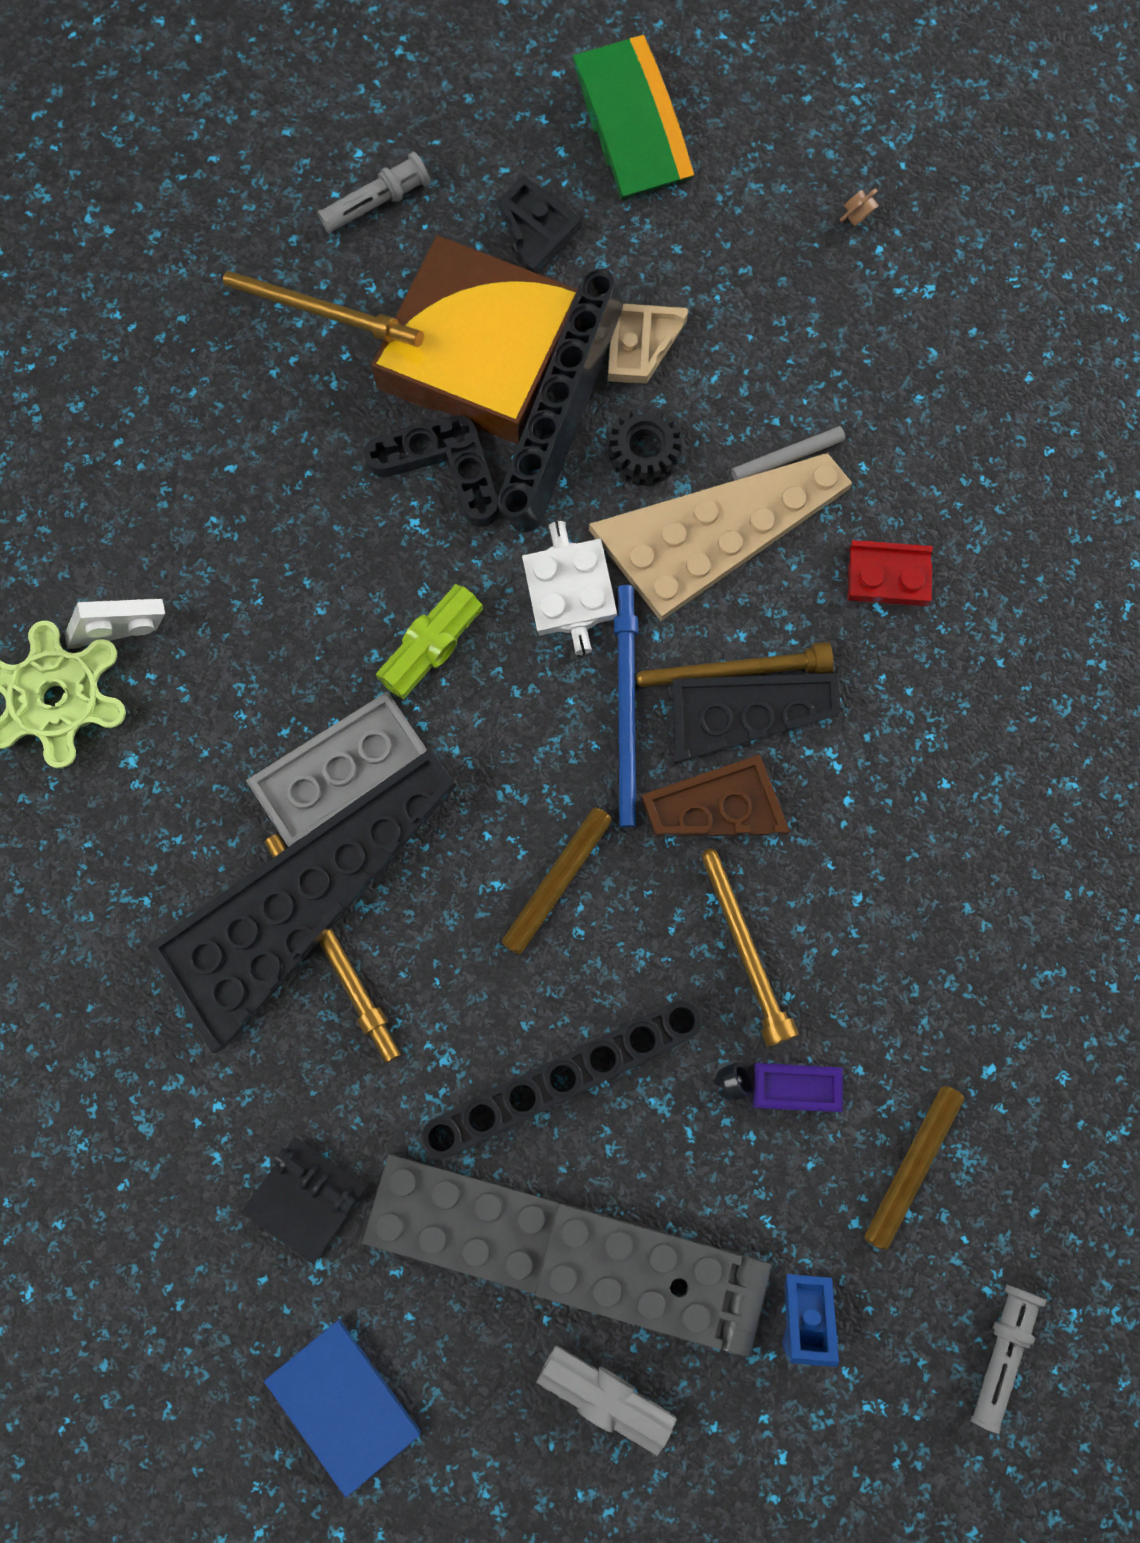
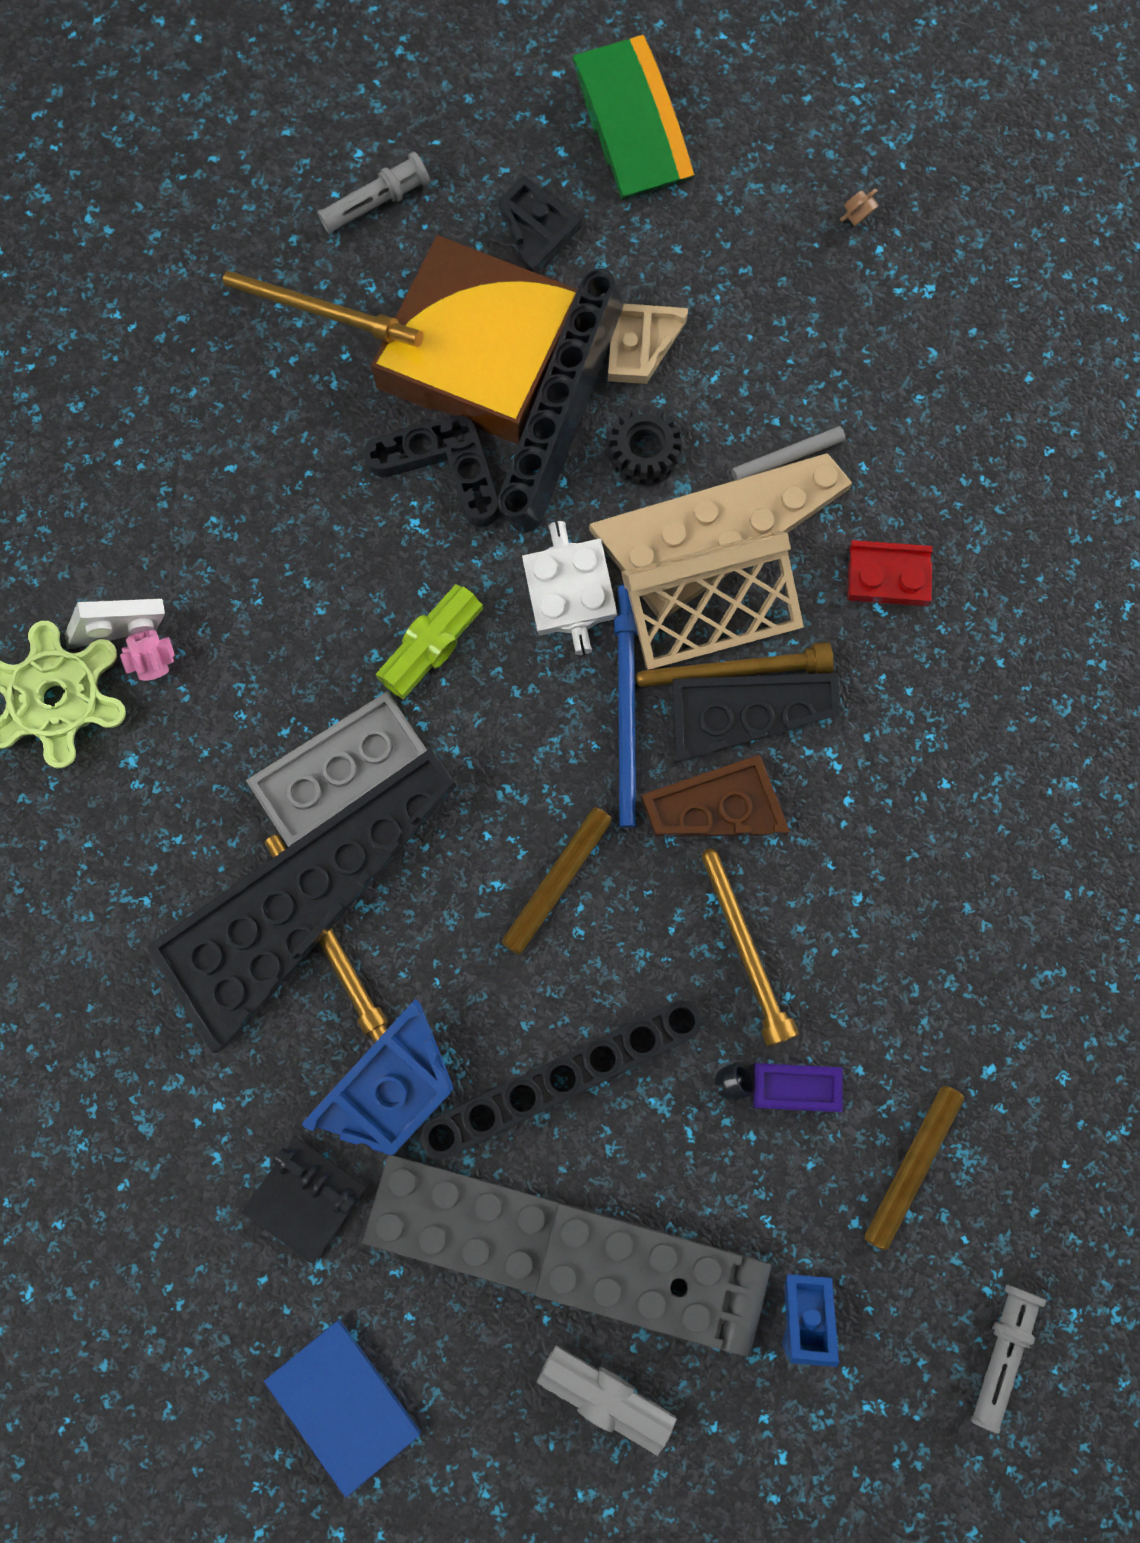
(147, 655): none -> bright pink gear
(388, 1088): none -> blue wing
(703, 565): none -> tan fence

